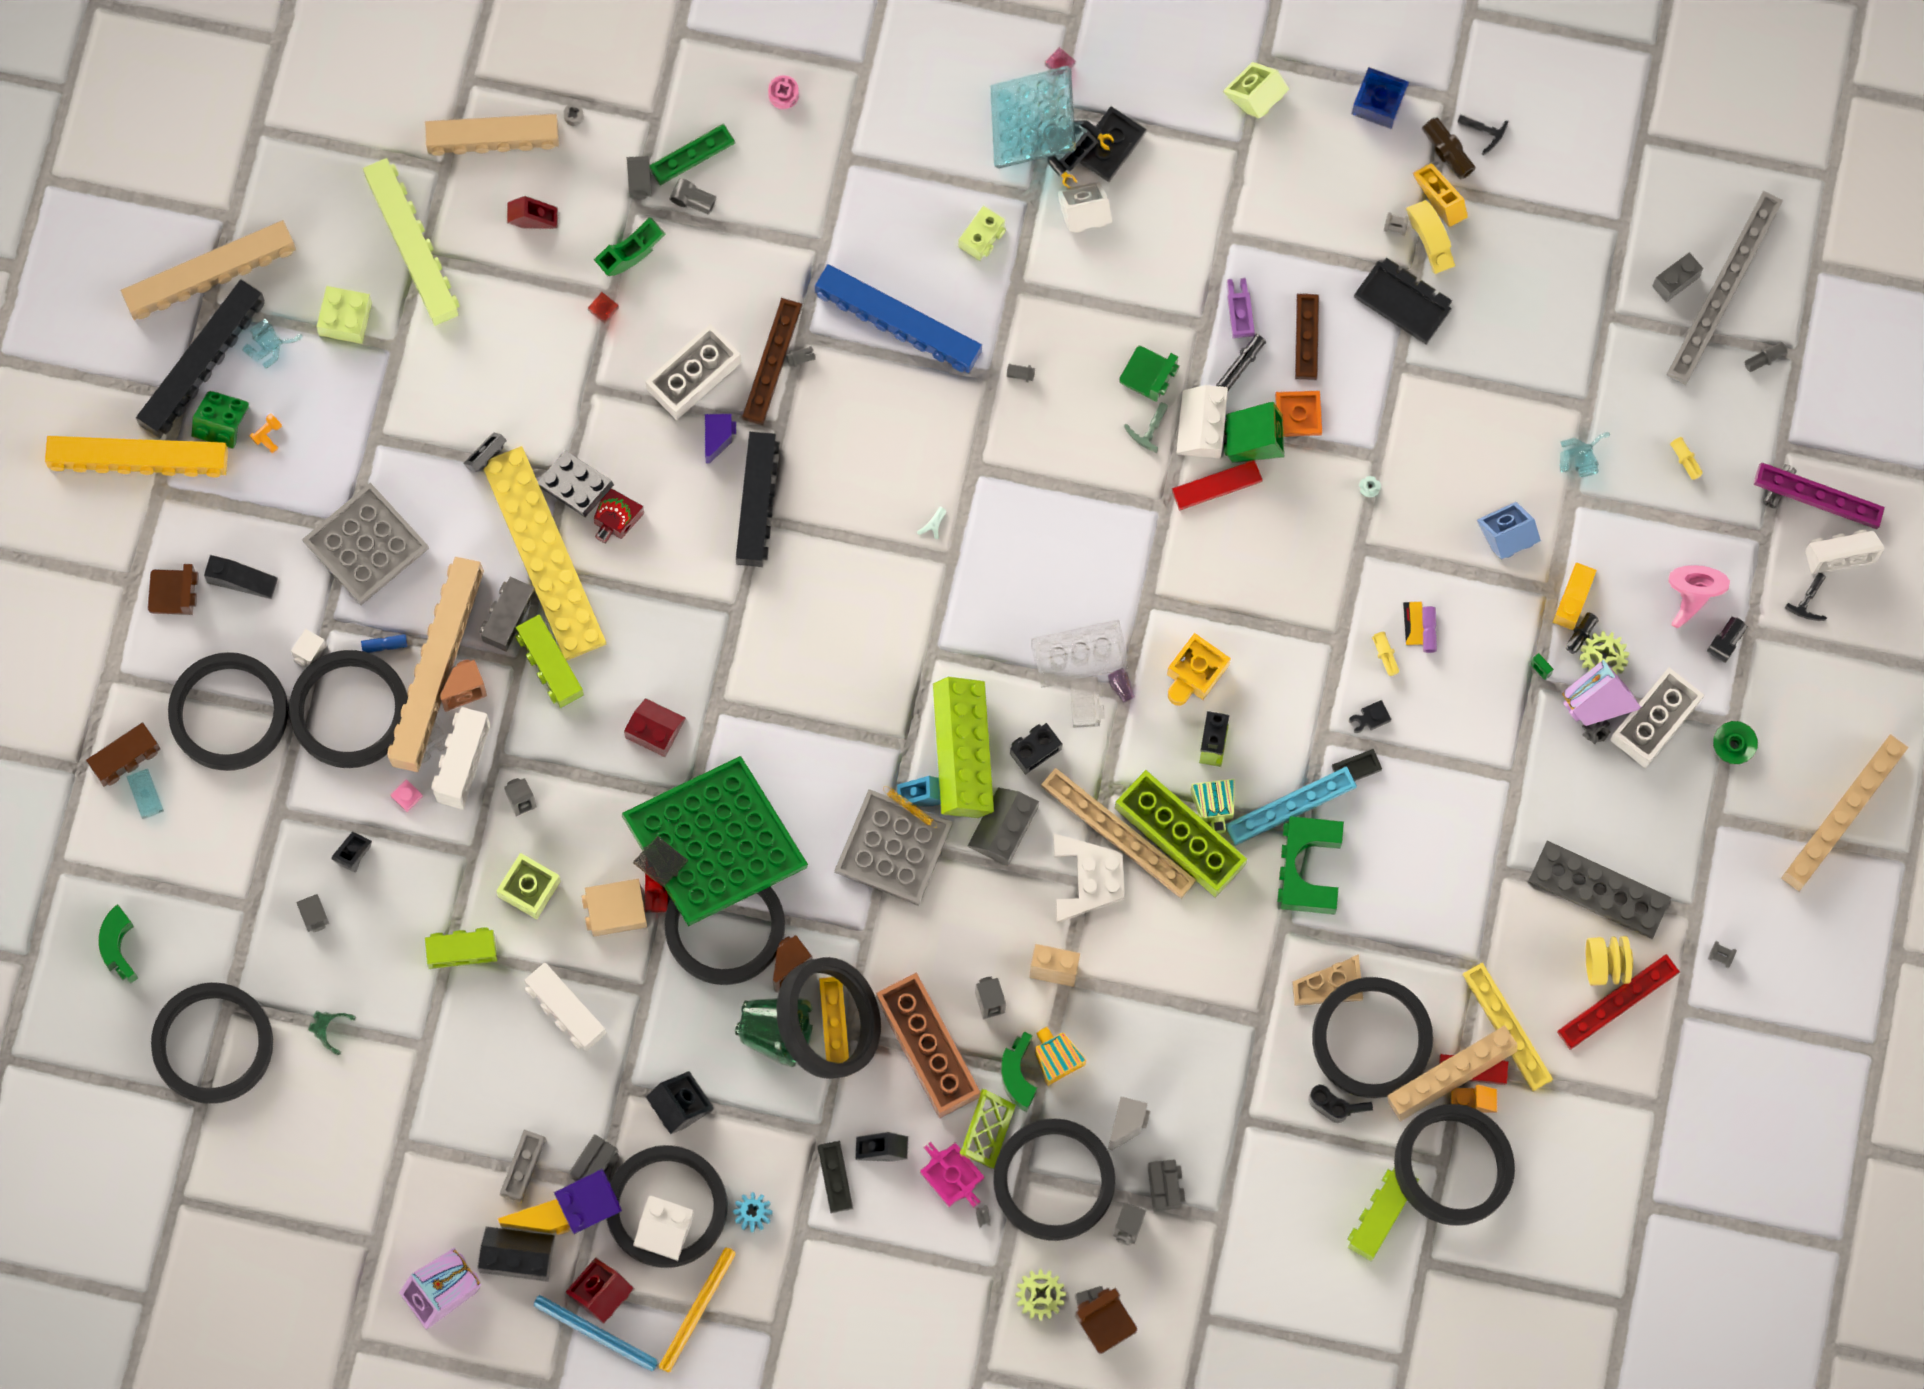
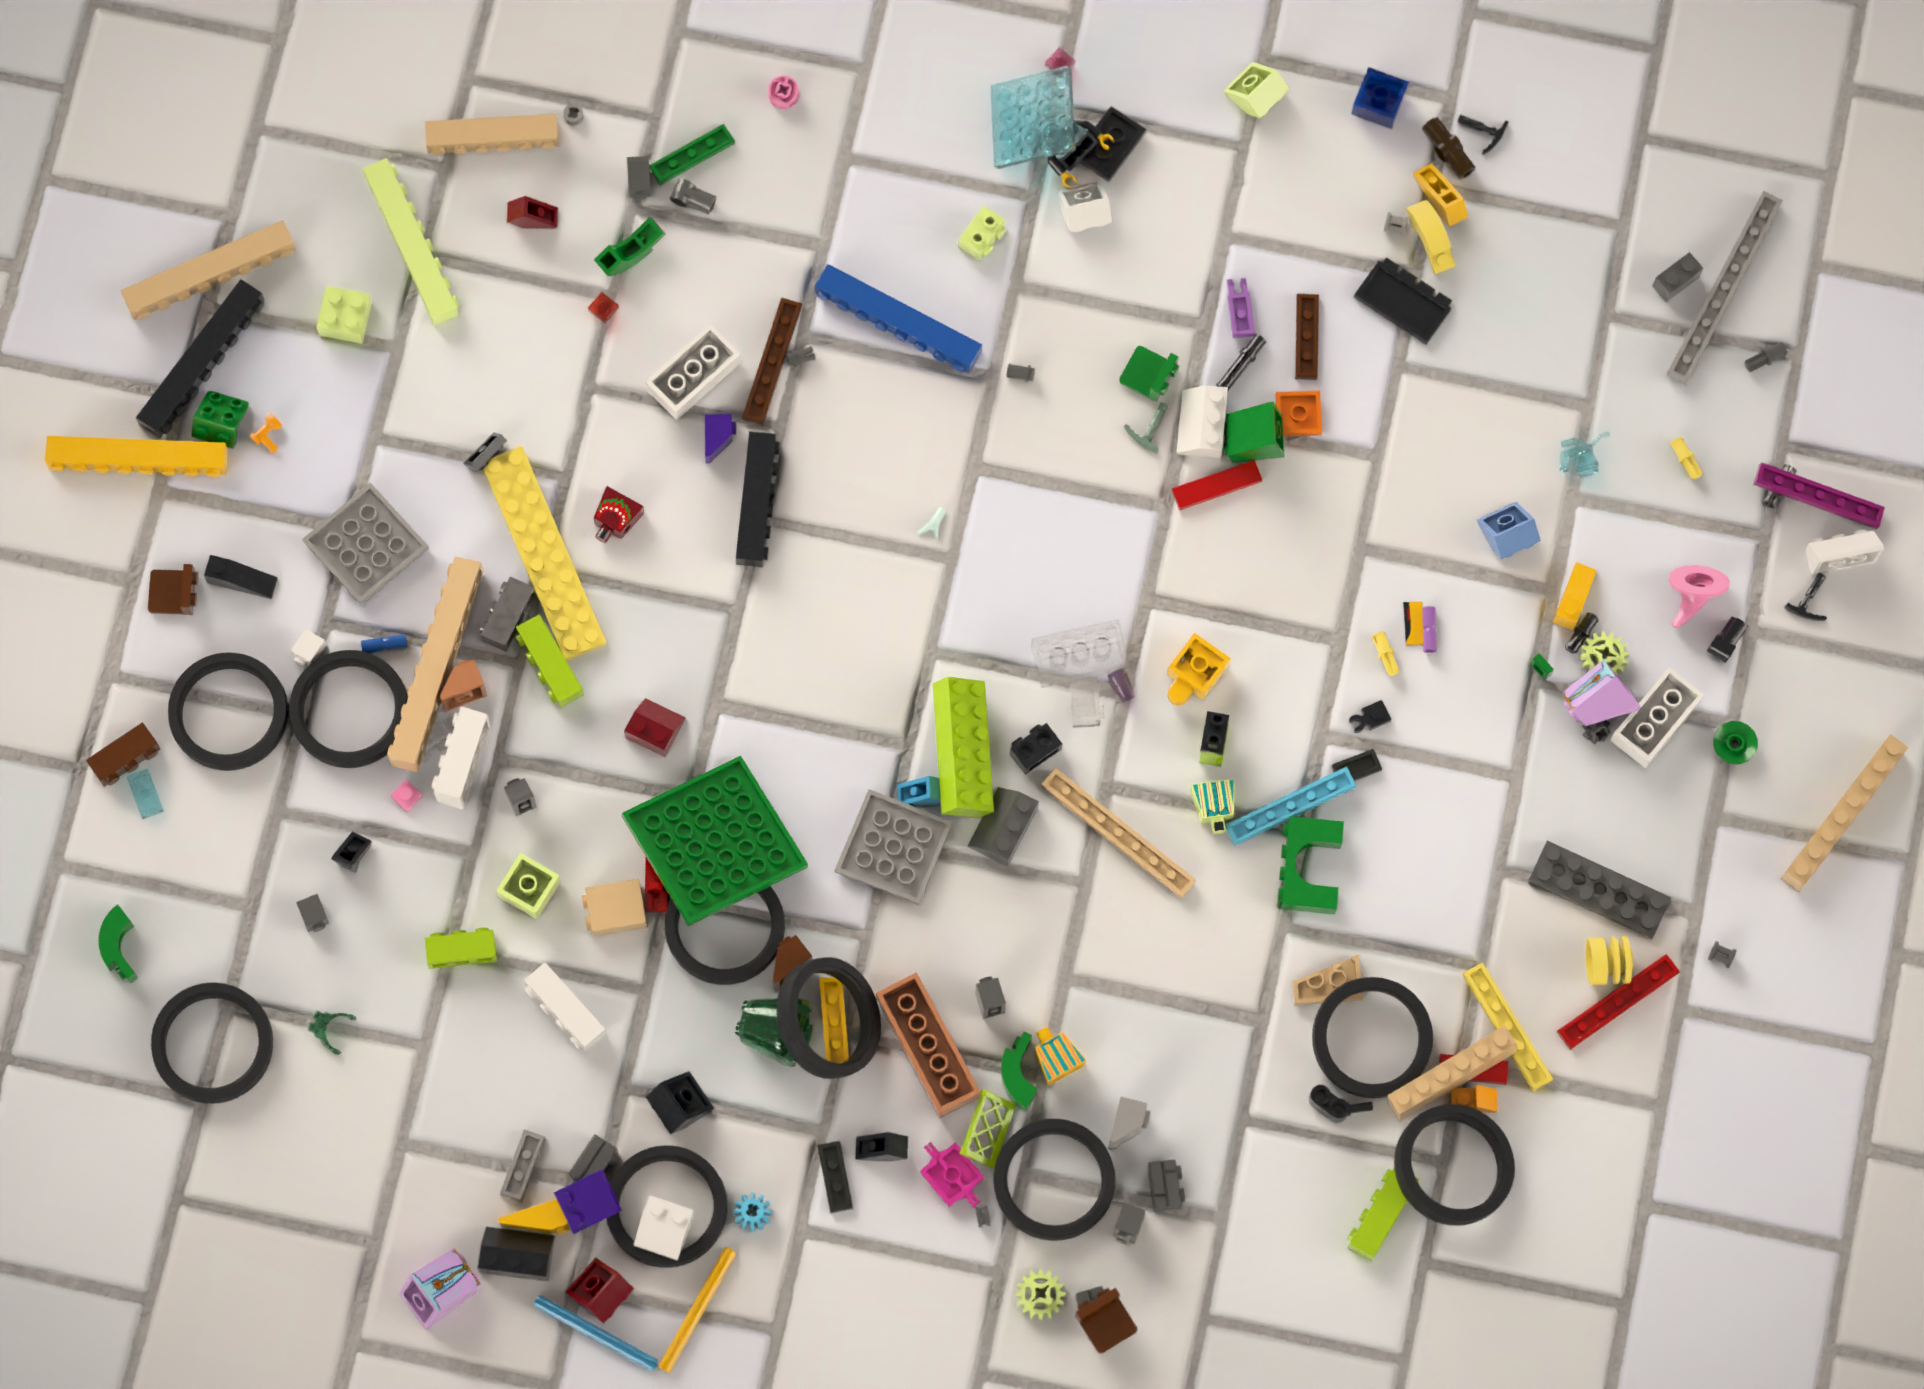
(266, 337): clear light blue piece -> none
(575, 483): plate -> none
(660, 861): clear smoke piece -> none
(908, 805): yellow piece -> none
(1054, 965): tan brick -> none
(1098, 876): white wing -> none
(1180, 833): lime brick -> none
(1370, 492): light aqua plate -> none

